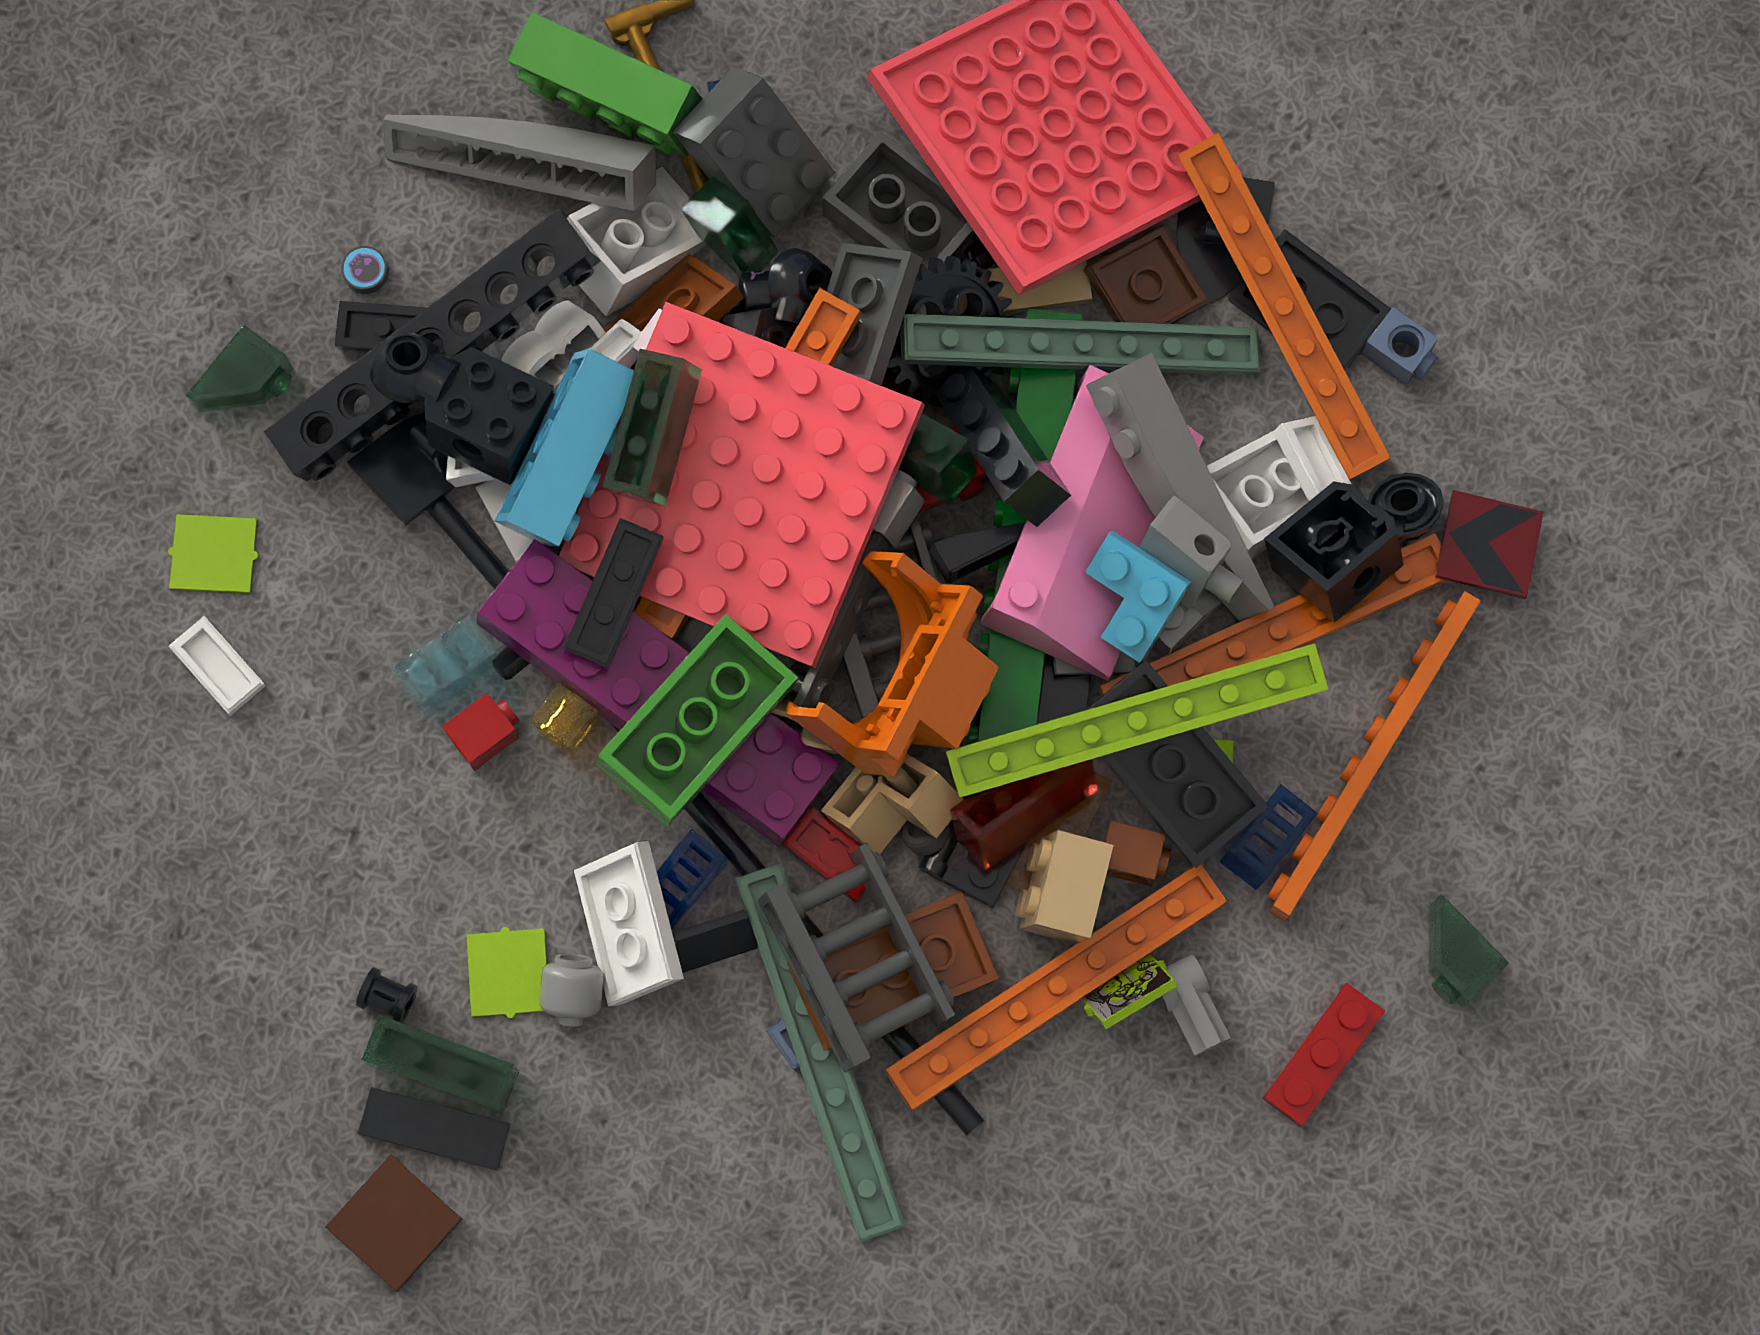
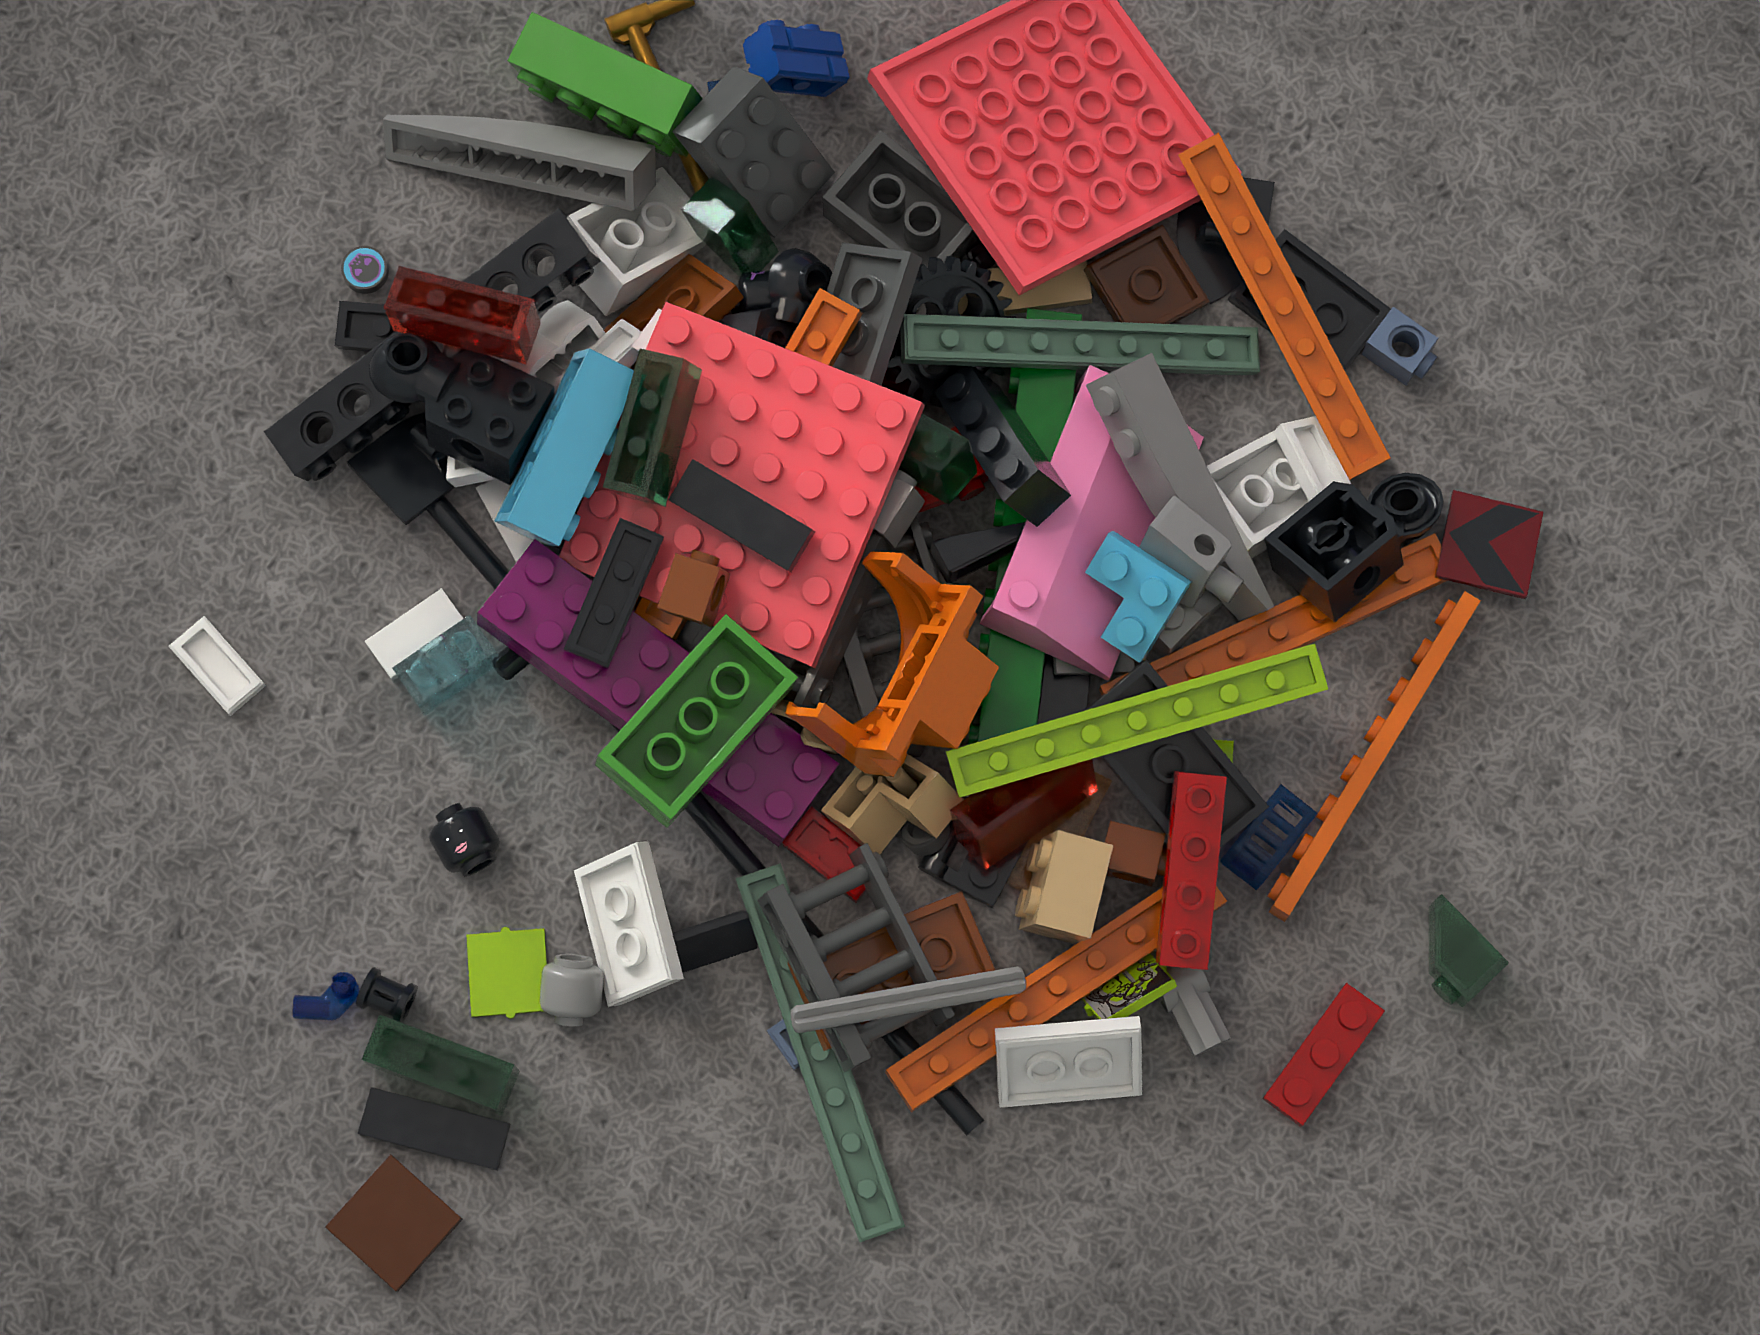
(213, 553): lime piece -> none
(242, 374): clear green slope -> none
(331, 1003): none -> clear blue arm
(413, 630): none -> white tile
(462, 314): none -> clear red brick
(464, 839): none -> black head
(482, 730): red brick -> none
(565, 719): clear yellow brick -> none
(694, 588): none -> dark orange brick
(705, 877): clear blue slope -> none
(741, 515): none -> black tile
(797, 58): none -> blue brick
(908, 999): none -> light grey axle
(1069, 1061): none -> white tile
(1191, 870): none -> red brick

